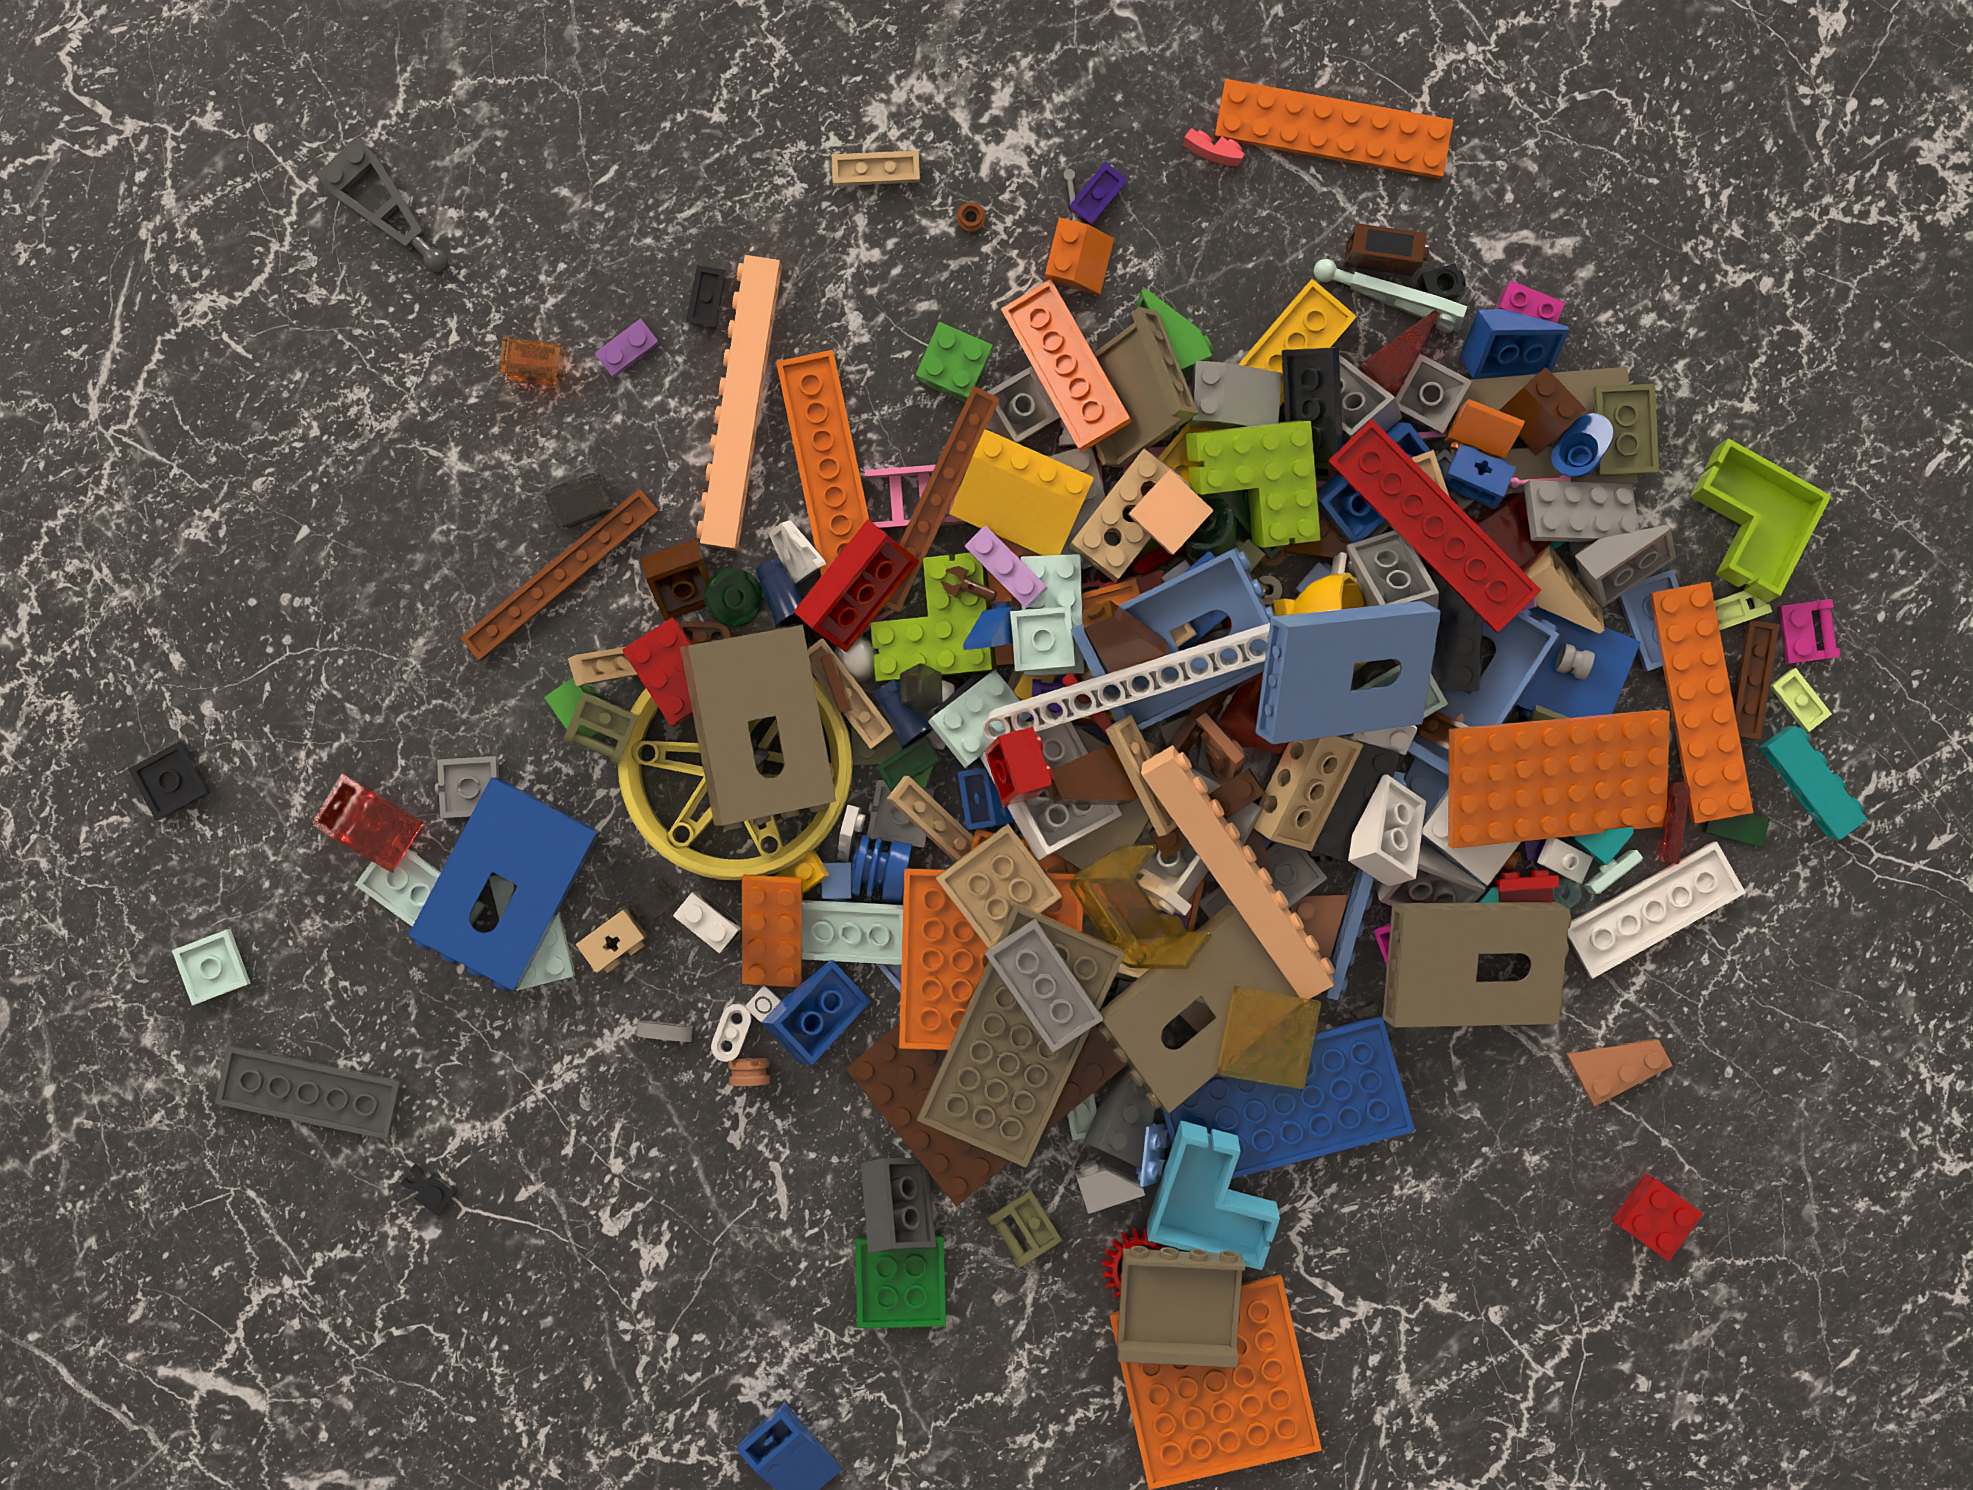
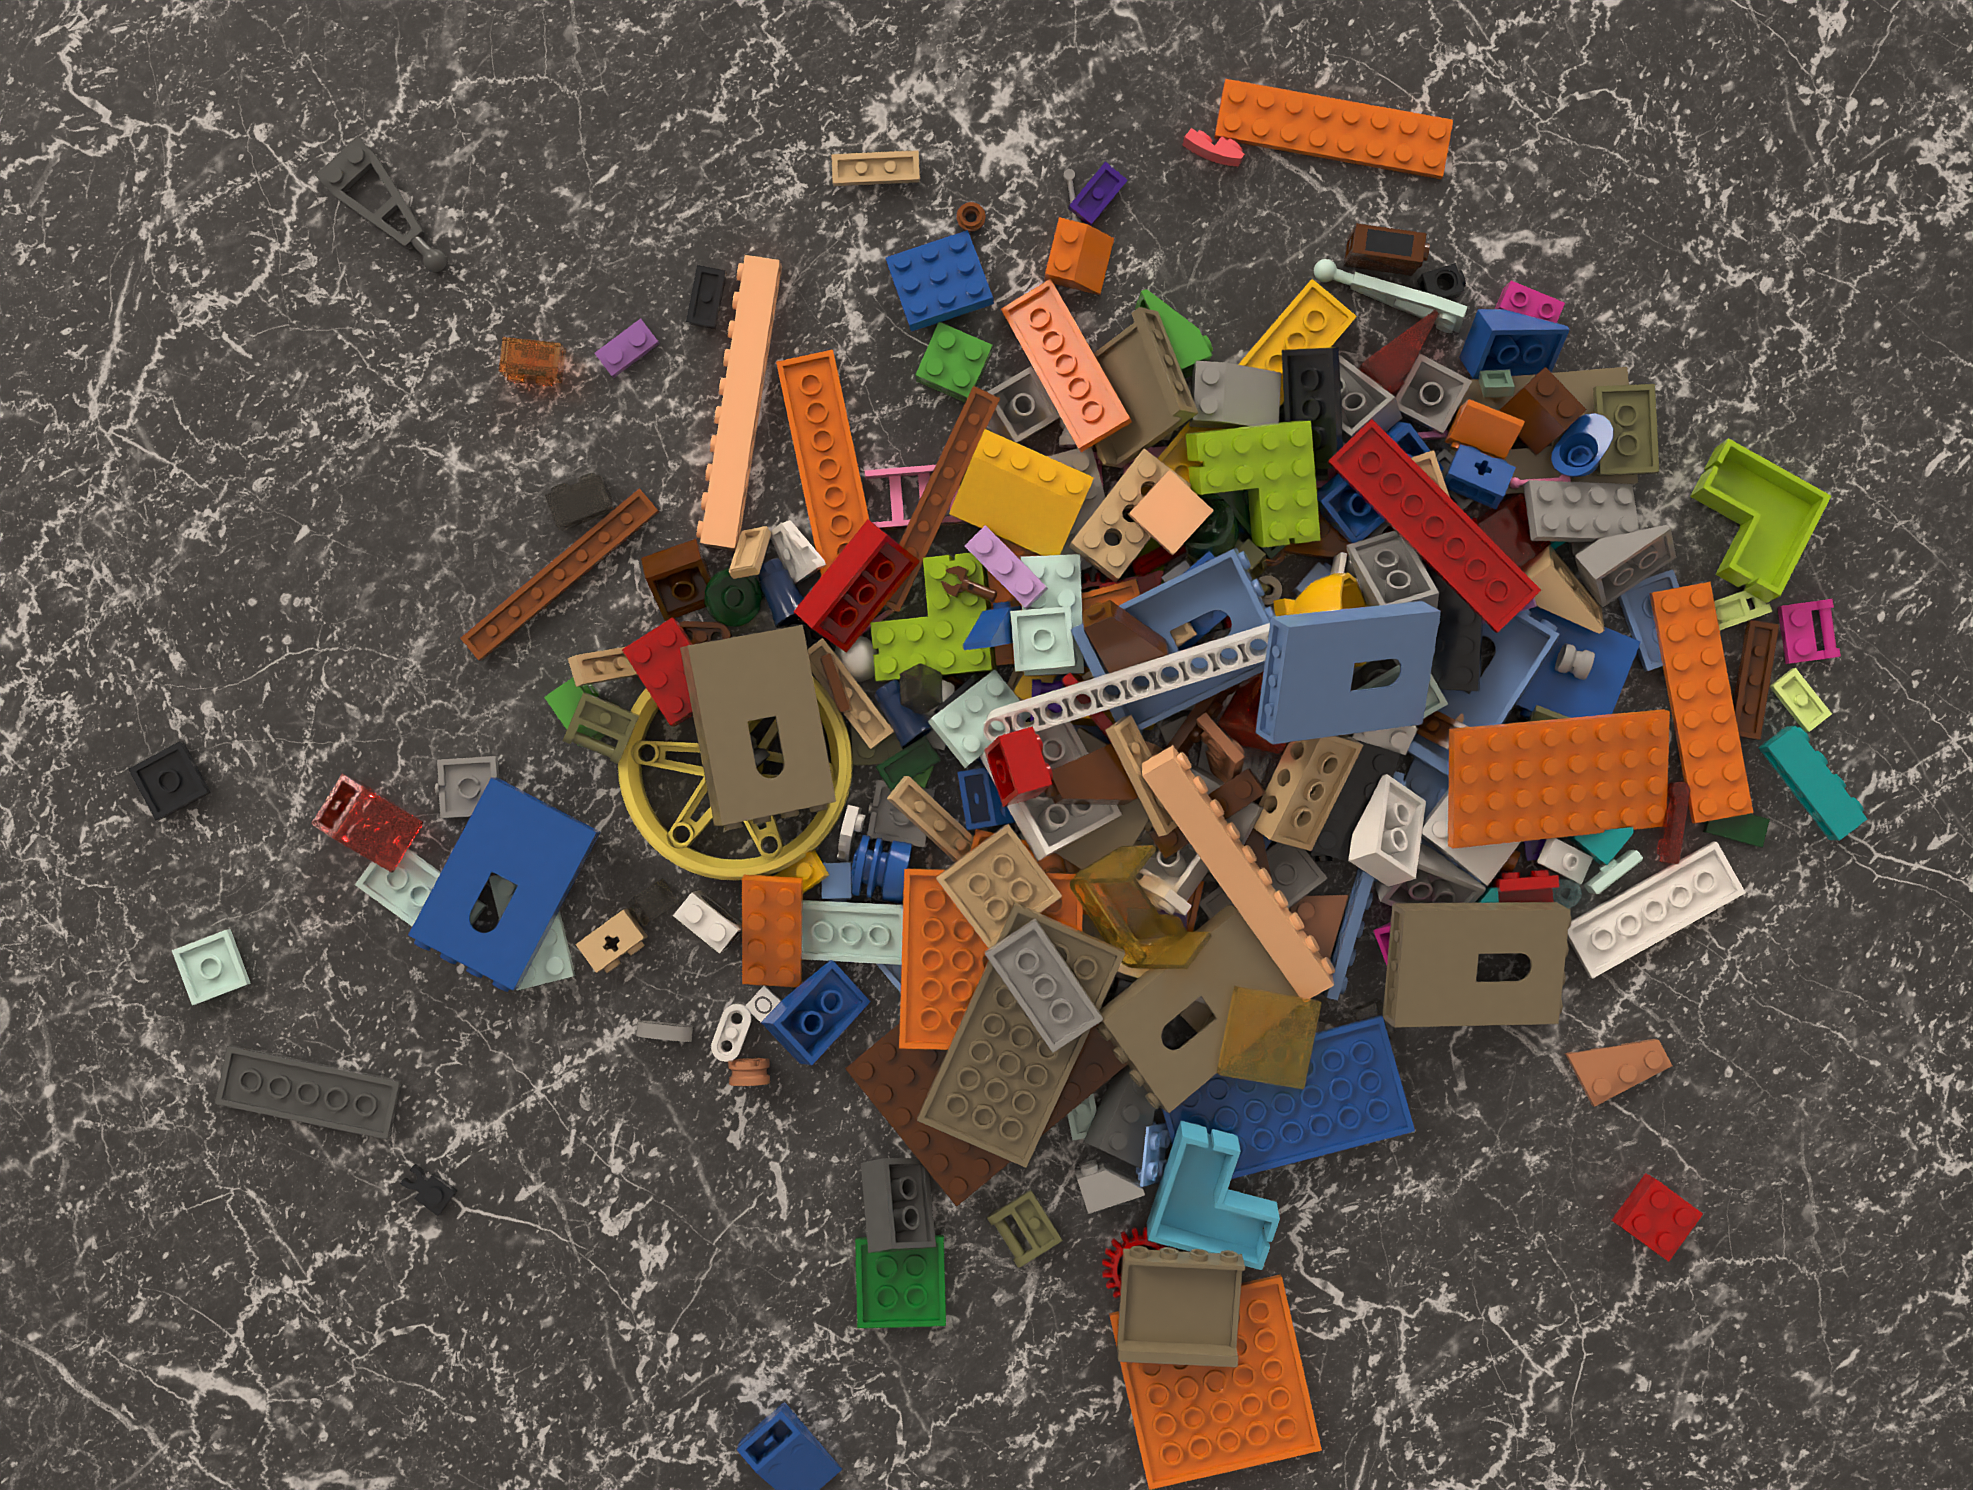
(750, 552): none -> tan tile
(939, 280): none -> blue plate
(1496, 383): none -> sand green plate

